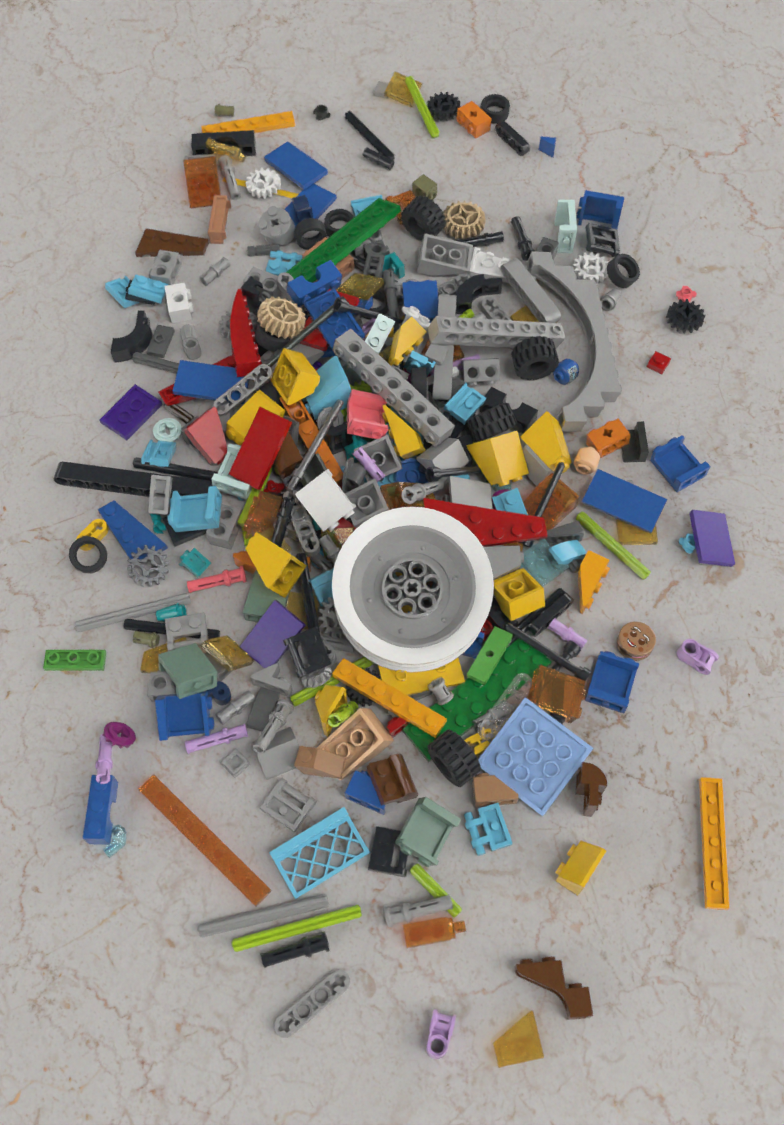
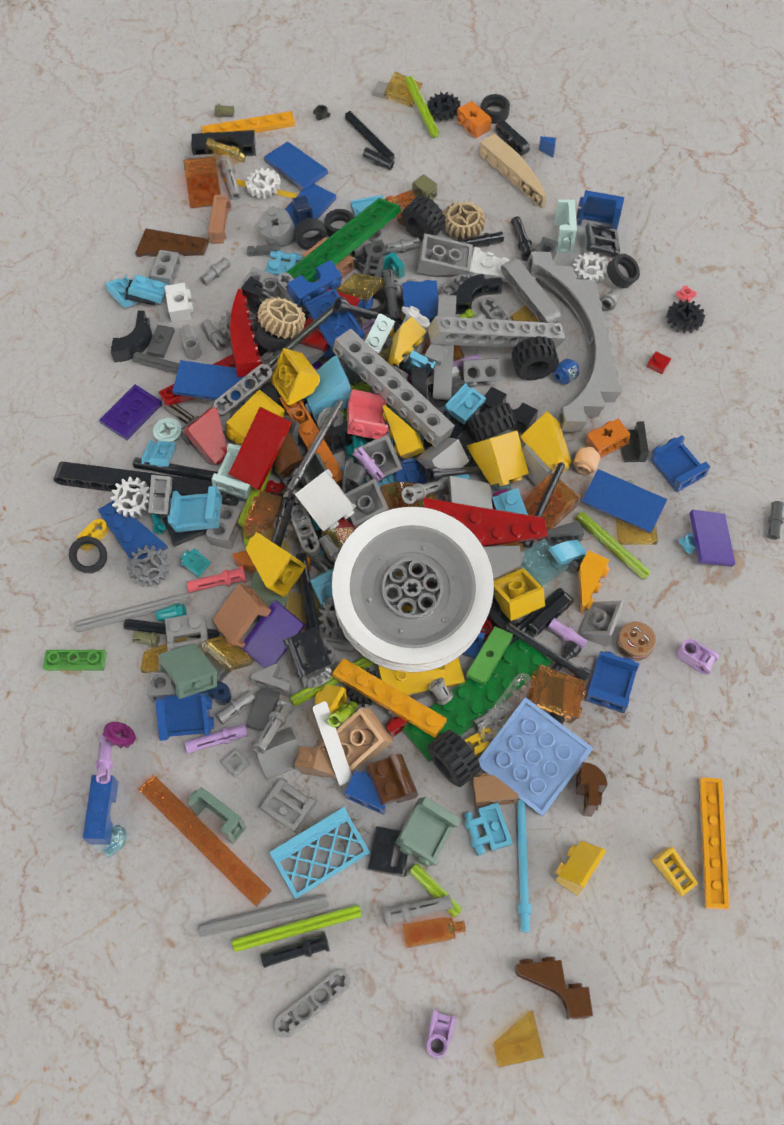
(124, 500): none -> white gear
(214, 334): none -> light grey pin
(233, 500): none -> pearl dark grey plate
(234, 824): none -> sand green panel
(239, 613): none -> nougat panel
(332, 744): none -> white sticker
(403, 245): none -> light grey pin
(512, 167): none -> tan slope
(524, 907): none -> medium azure bar
(600, 621): none -> light grey slope
(680, 866): none -> yellow slope
(775, 520): none -> dark grey pin

